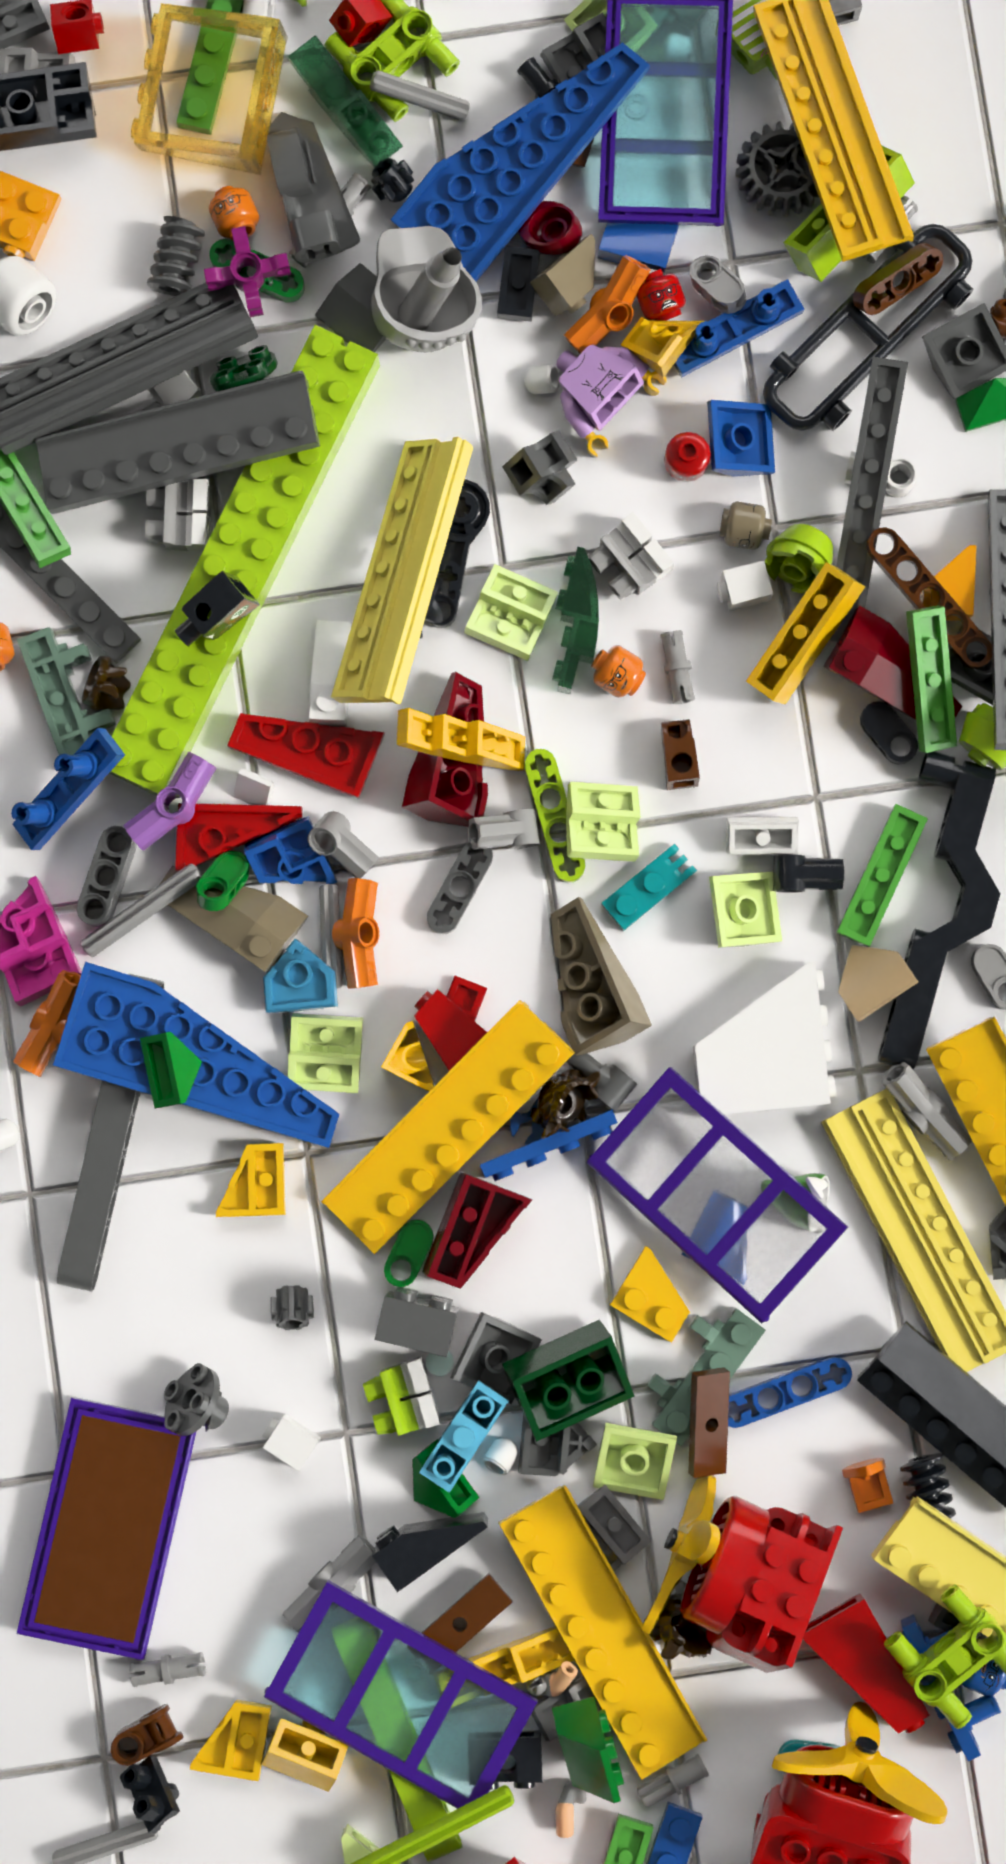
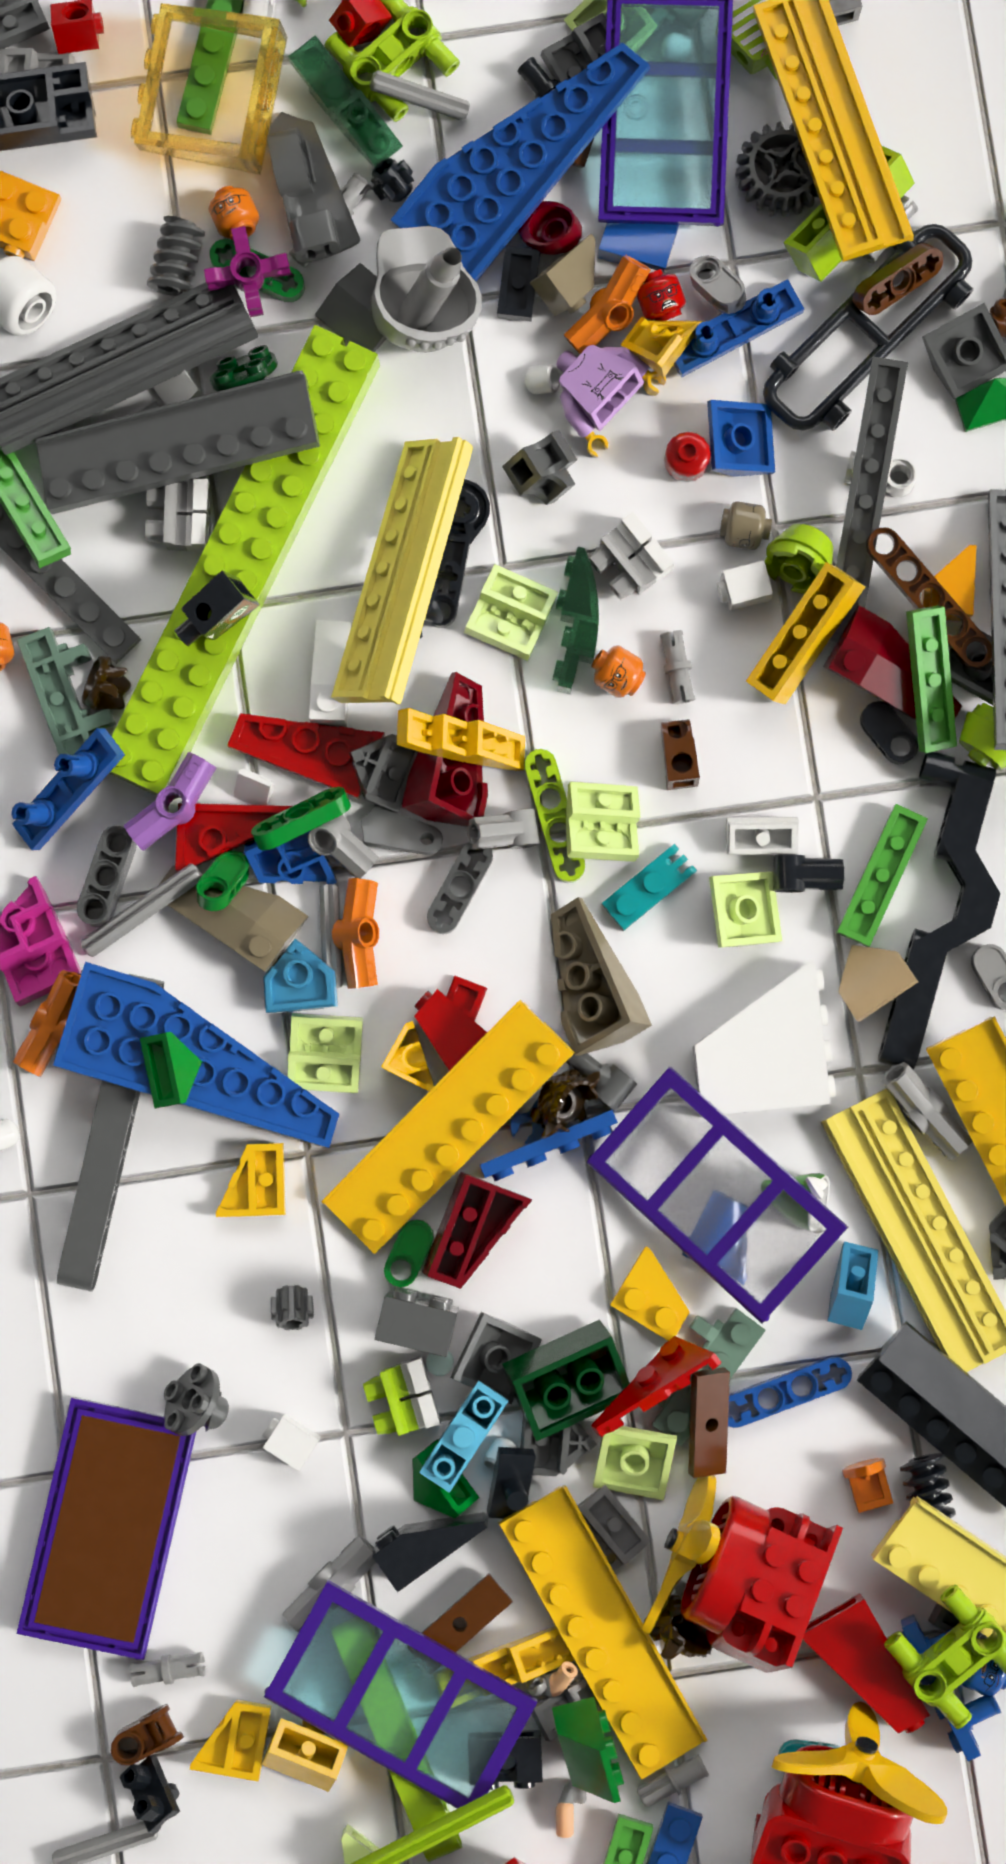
(301, 818): none -> green beam
(383, 771): none -> dark grey slope
(399, 832): none -> dark grey piece
(510, 1481): none -> black tile
(656, 1381): none -> red wing
(853, 1286): none -> dark azure slope

